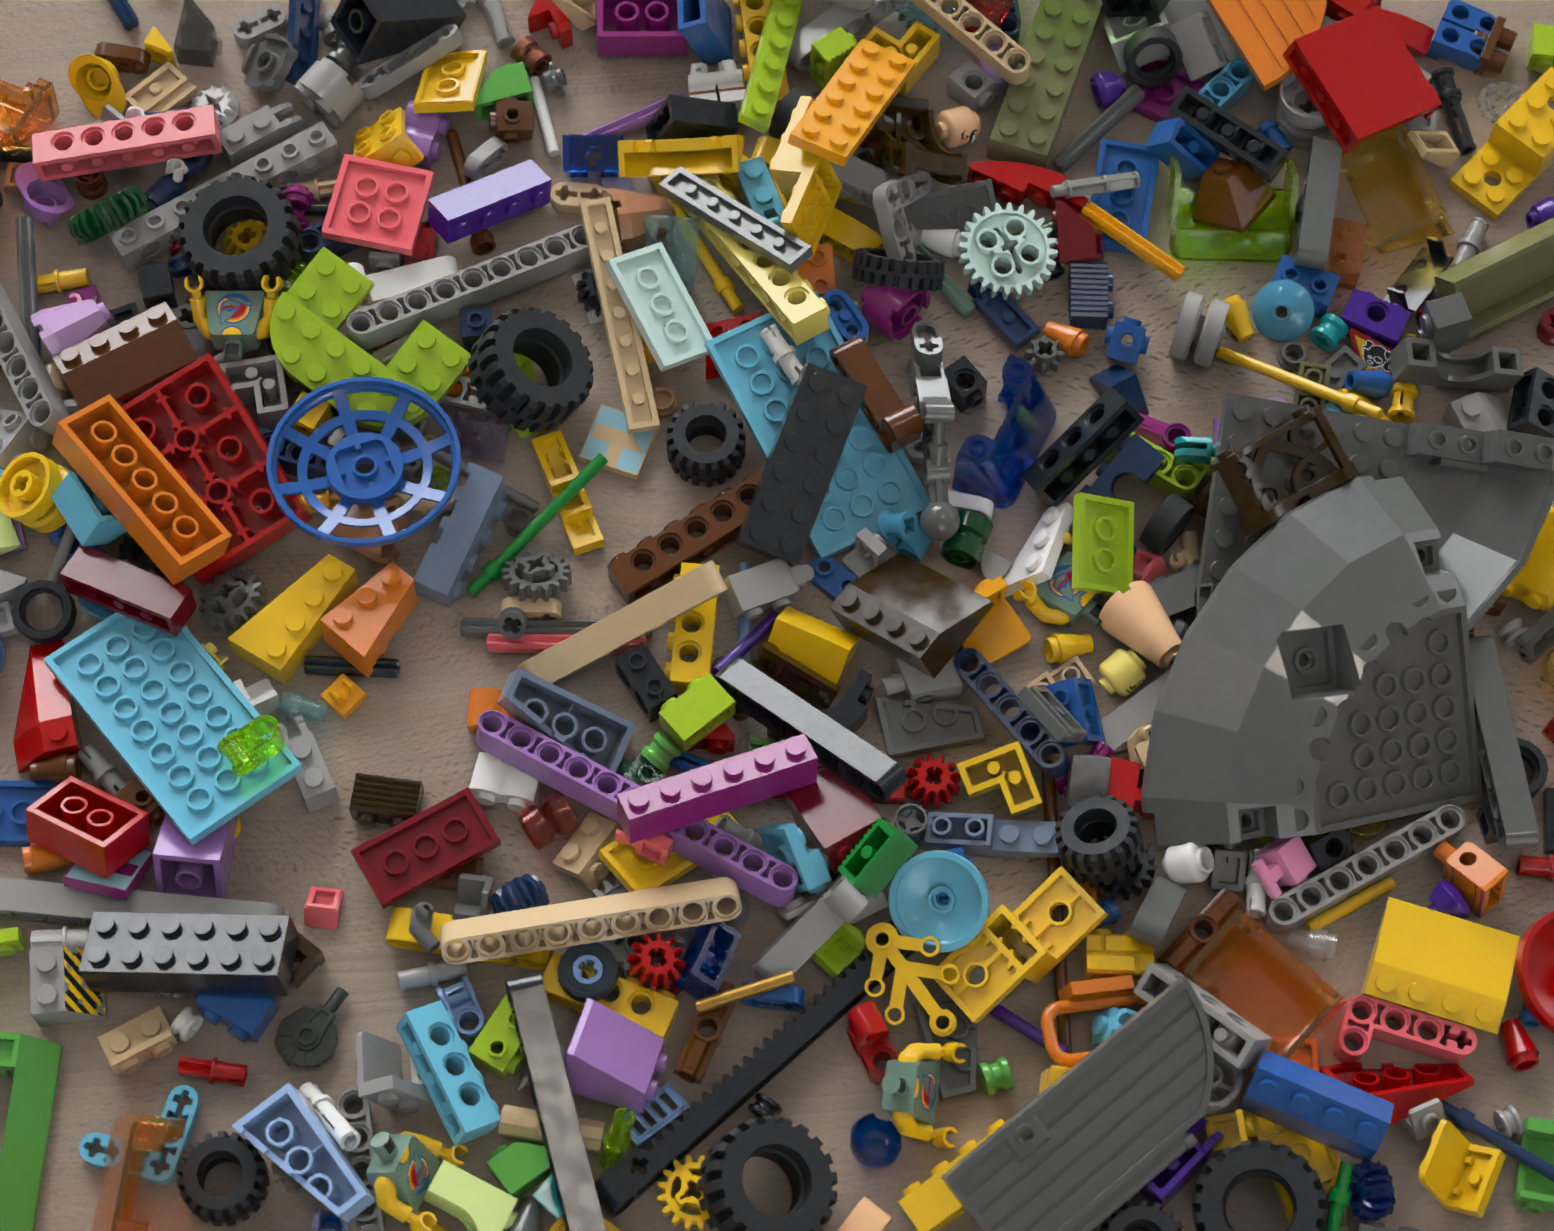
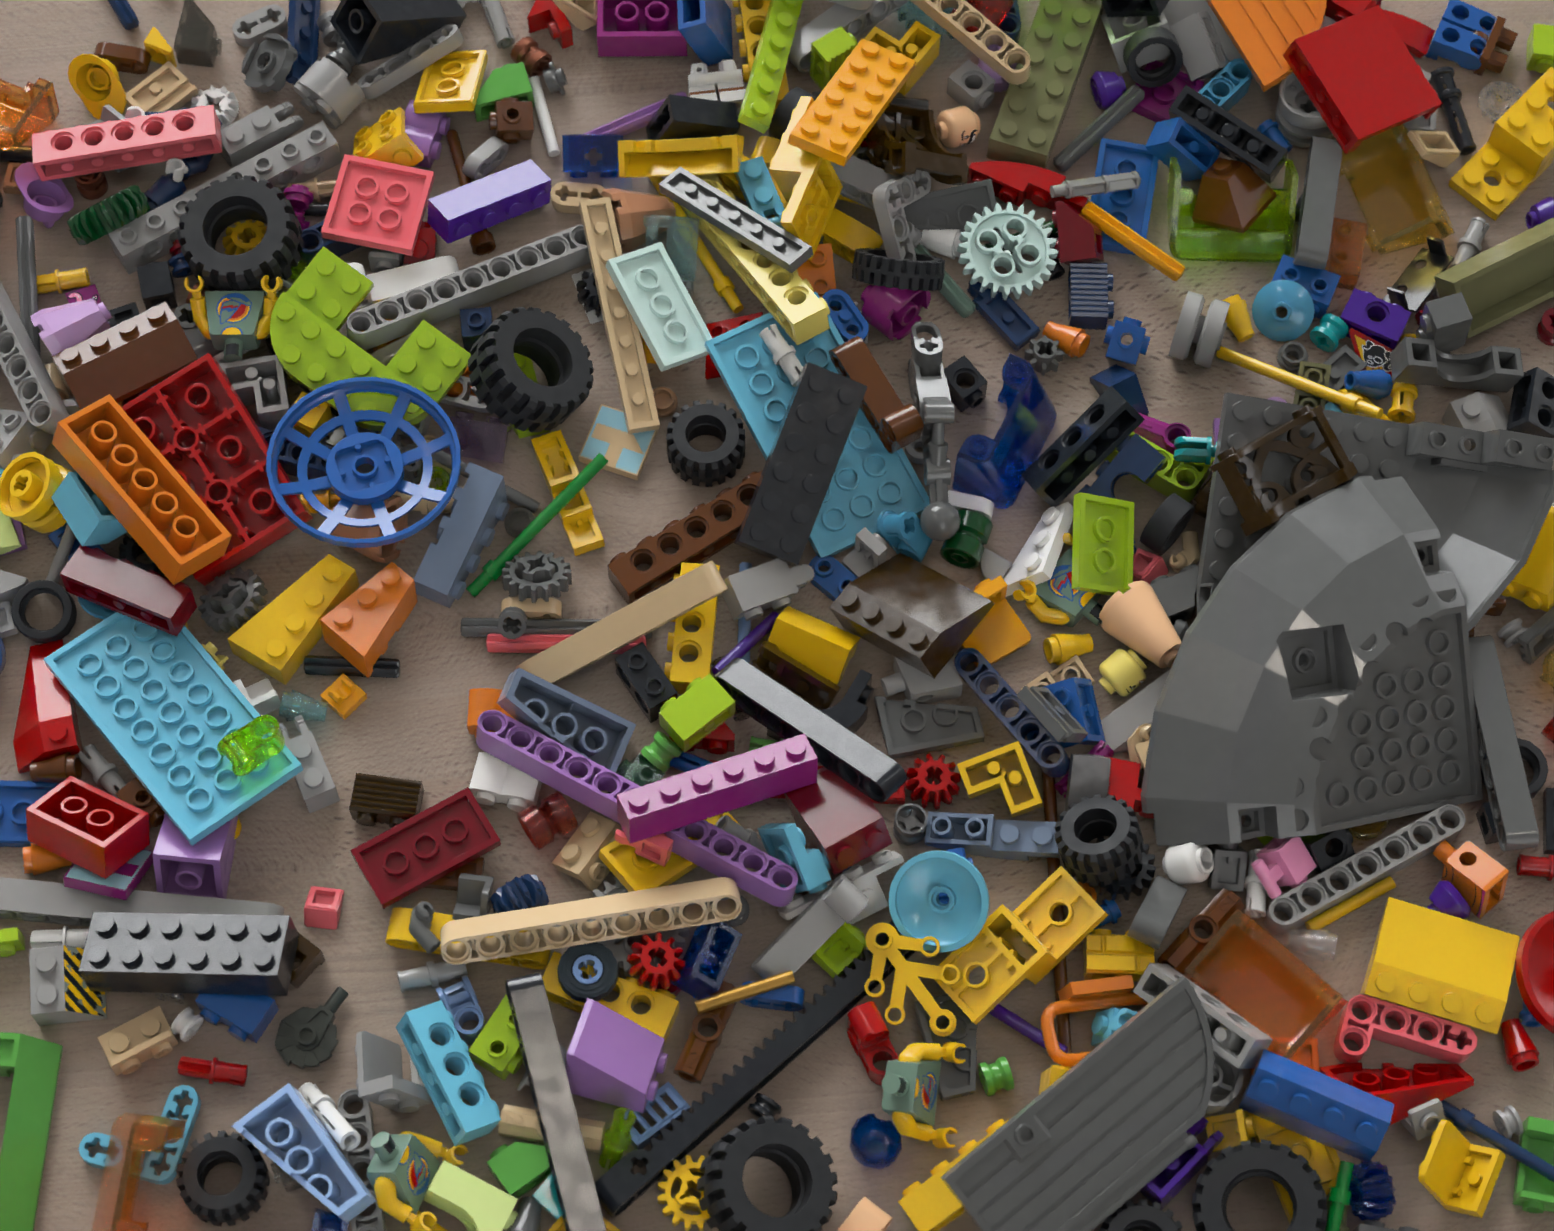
(877, 858): green brick -> none

